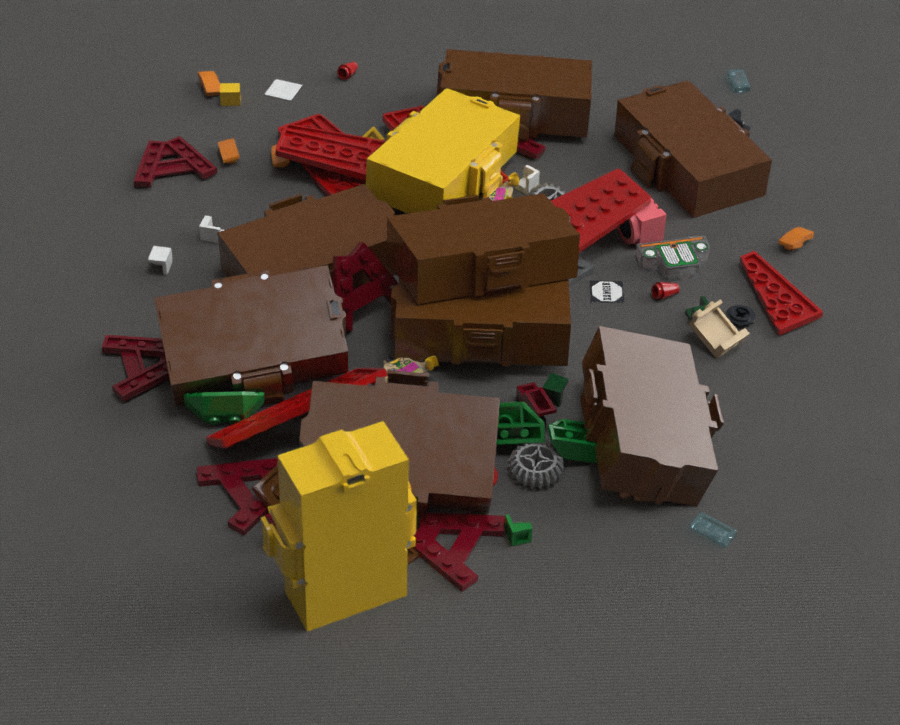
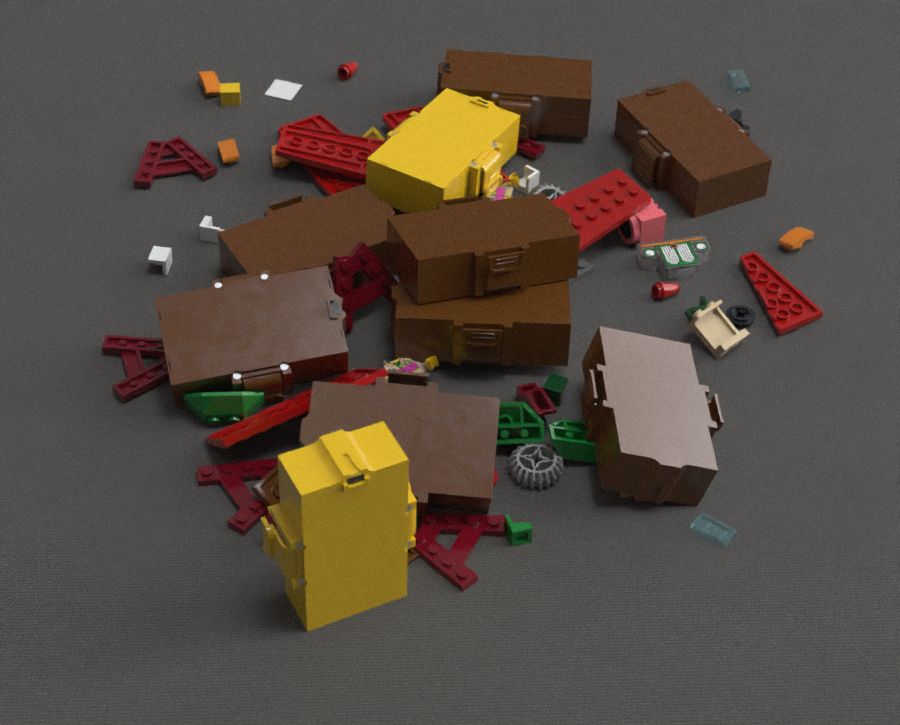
(607, 291): sticker -> none

